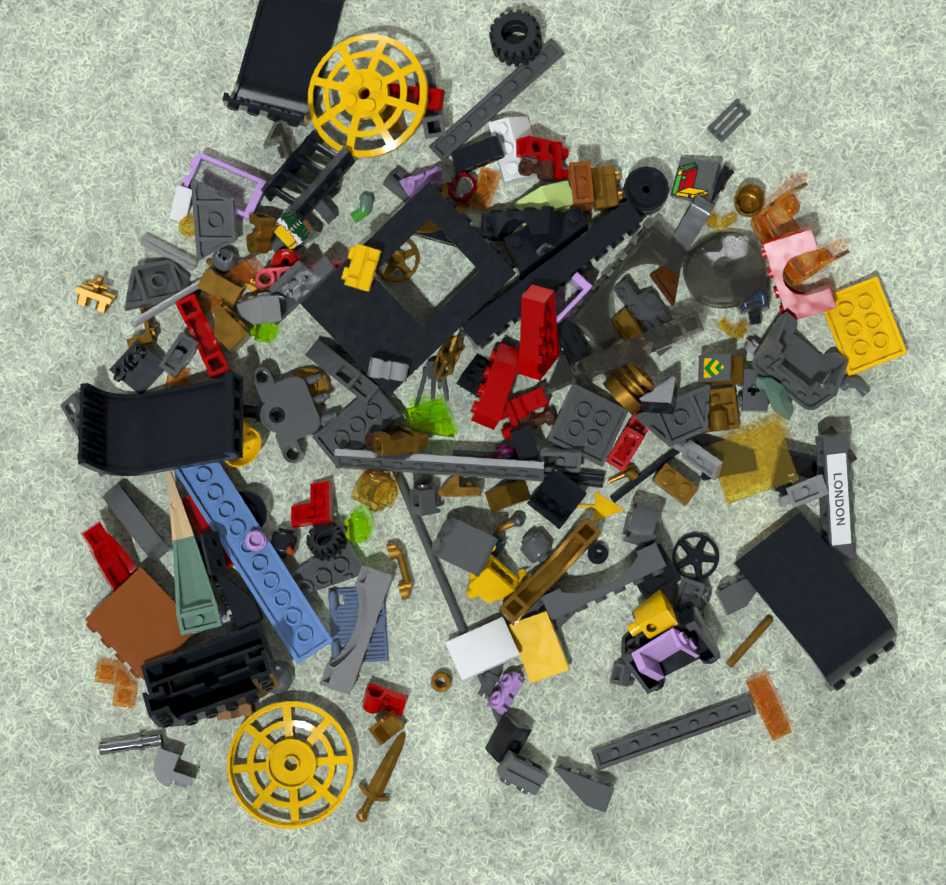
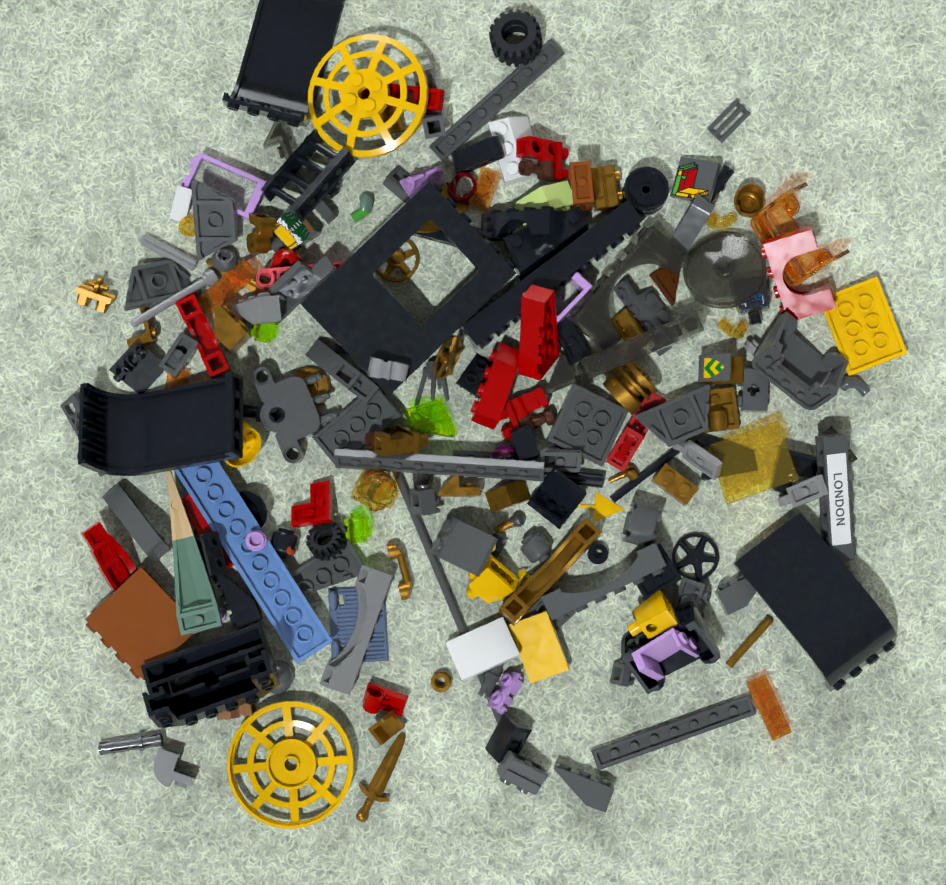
(124, 688): clear orange tile -> none
(219, 288): pearl gold tile -> none
(361, 267): yellow brick -> none
(661, 398): slope -> none
(776, 395): sand green piece -> none

